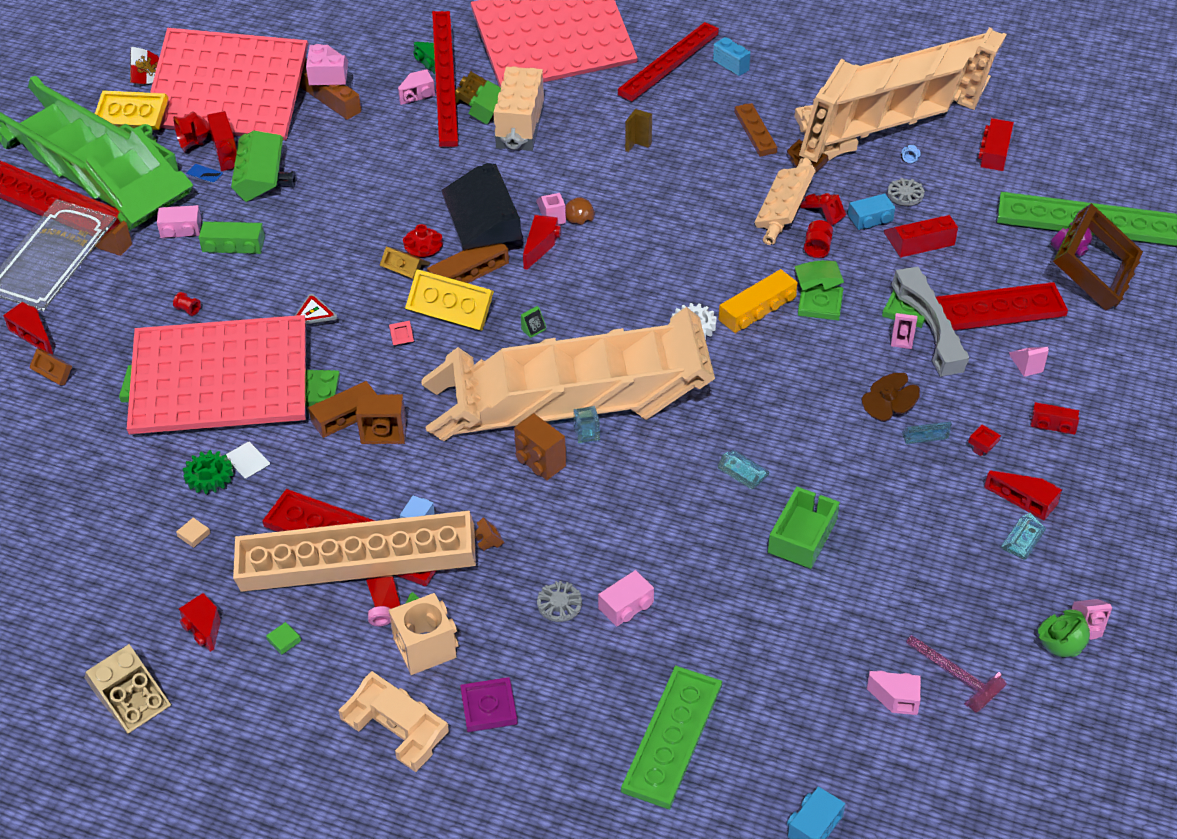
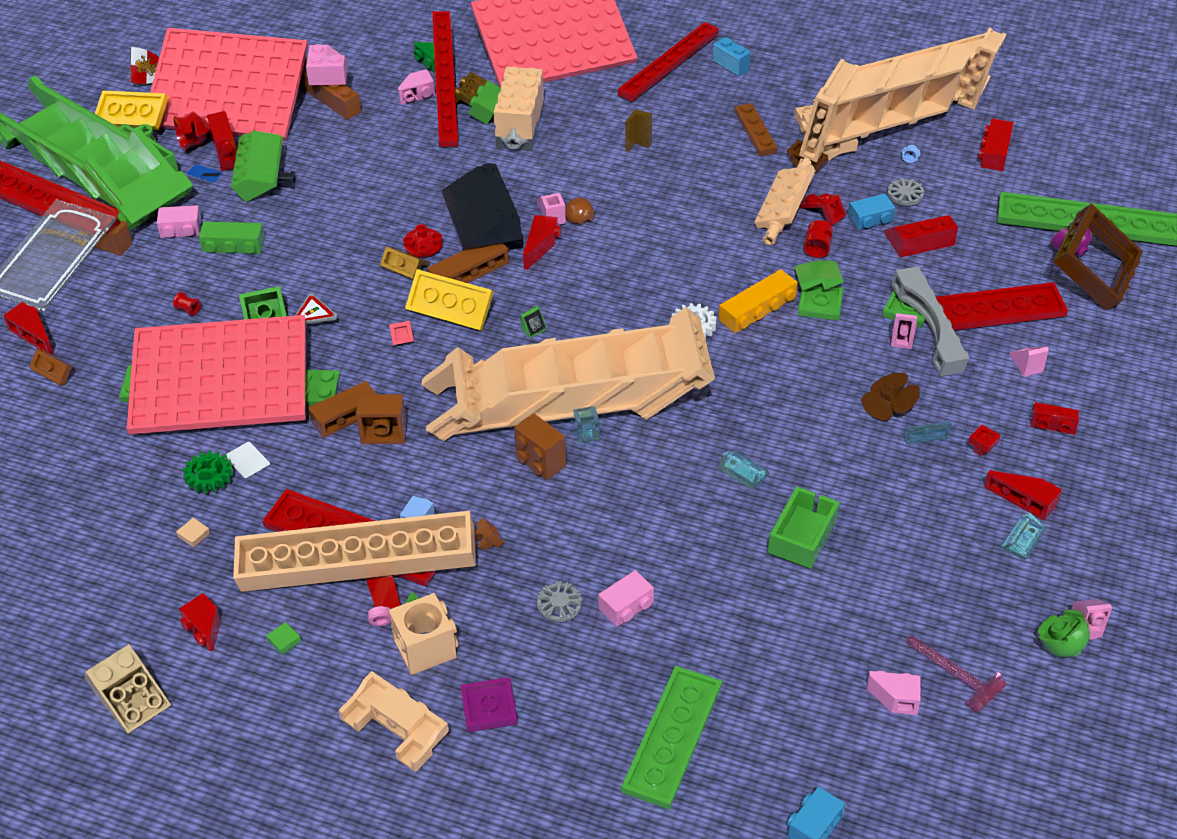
(262, 304): none -> bright green slope

